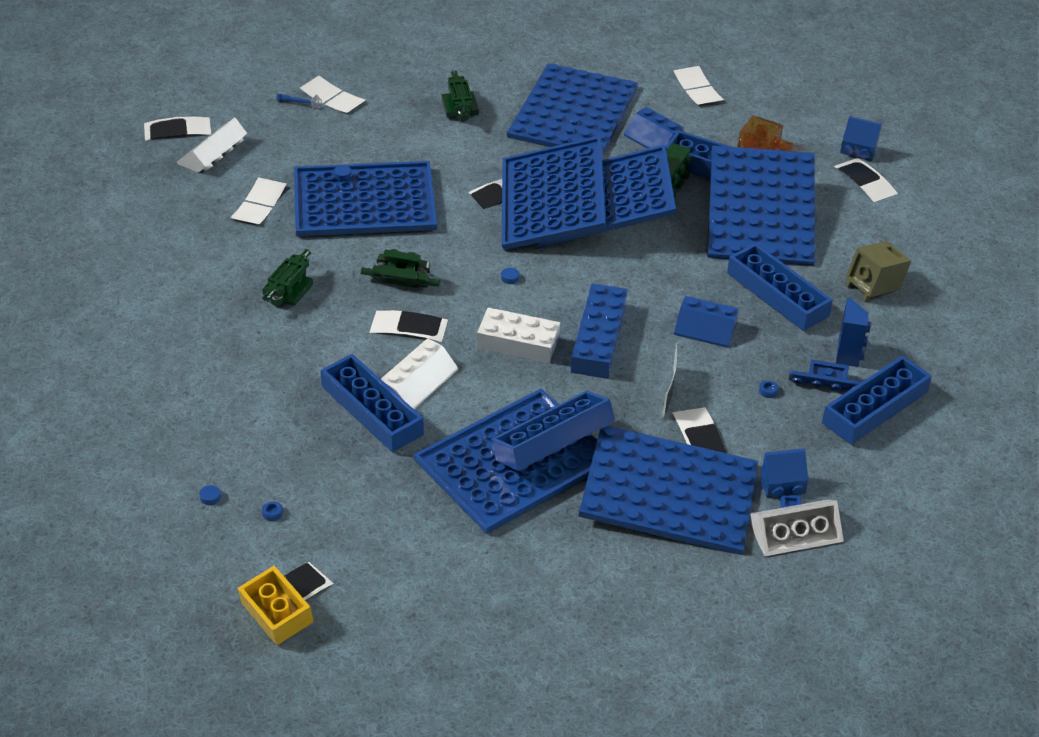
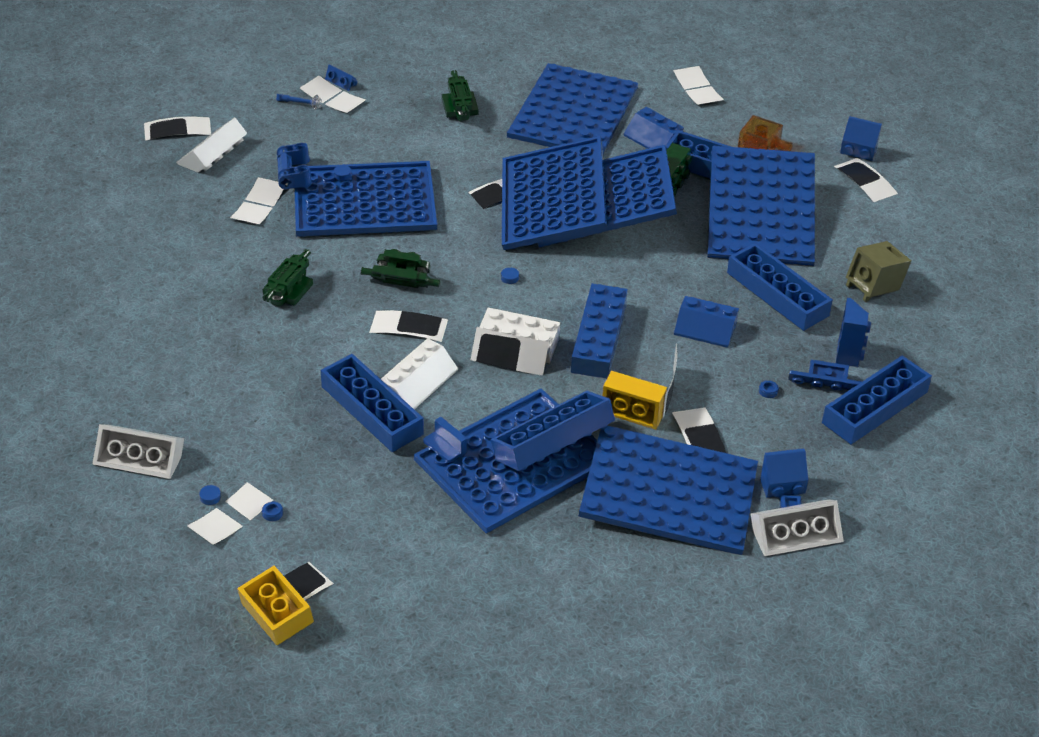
(137, 451): none -> white slope
(218, 525): none -> white sticker
(295, 176): none -> blue piece
(340, 78): none -> blue hinge
(446, 441): none -> blue panel
(509, 351): none -> sticker
(635, 399): none -> yellow brick

